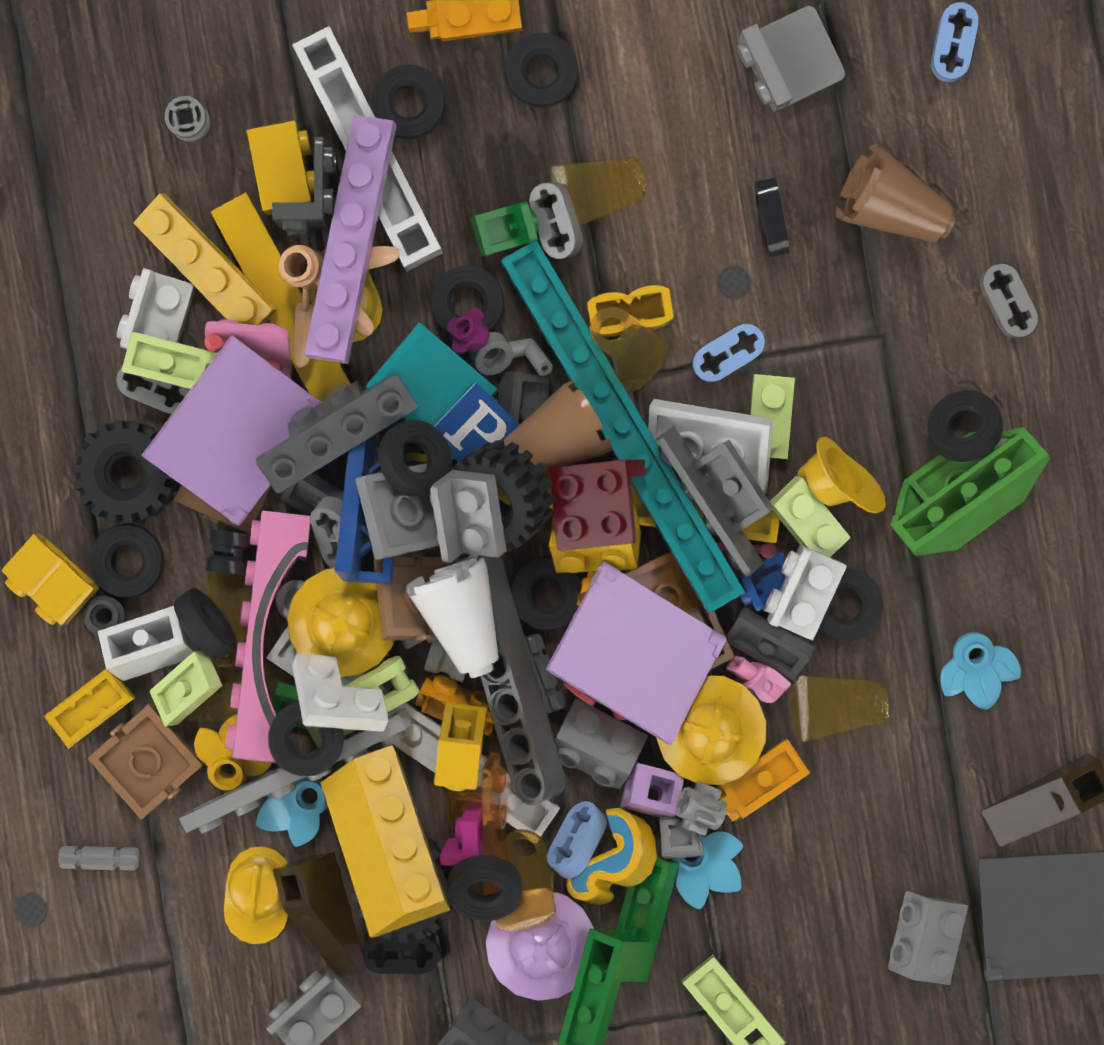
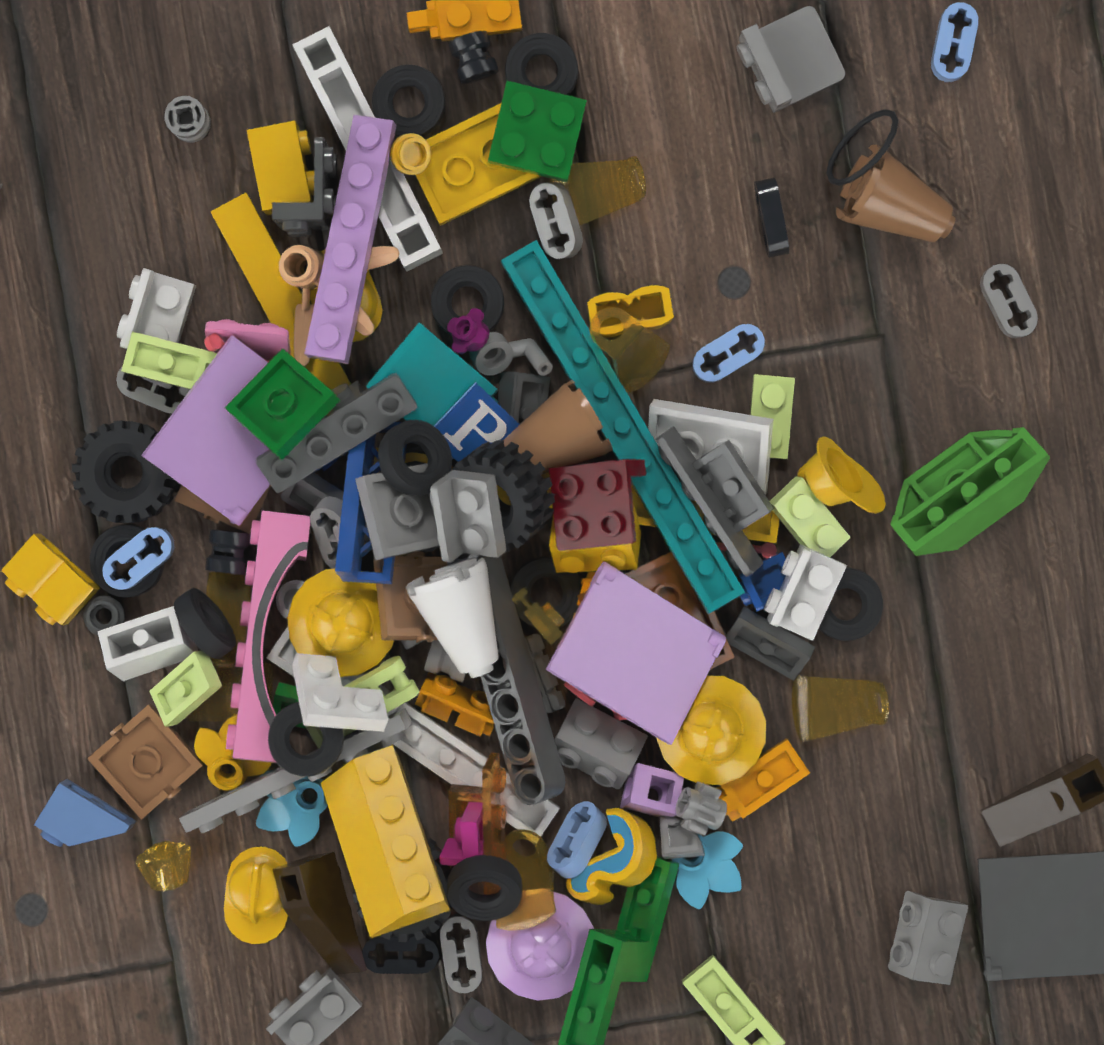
(79, 817): none -> medium blue slope
(89, 707): yellow plate -> none
(99, 858): light grey axle -> none
(132, 550): none -> light blue beam
(165, 865): none -> clear yellow piece
(203, 263): yellow plate -> none
(282, 404): none -> green plate
(410, 154): none -> yellow plate
(459, 169): none -> yellow plate
(460, 747): yellow brick -> none
(470, 951): none -> light grey beam
(474, 61): none -> black wheel
(505, 228): green bracket -> none
(537, 131): none -> green plate
(544, 618): none -> clear yellow plate
(759, 679): bright pink piece -> none
(873, 161): none -> black piece
(970, 447): black tyre -> none
(980, 676): medium azure plate -> none

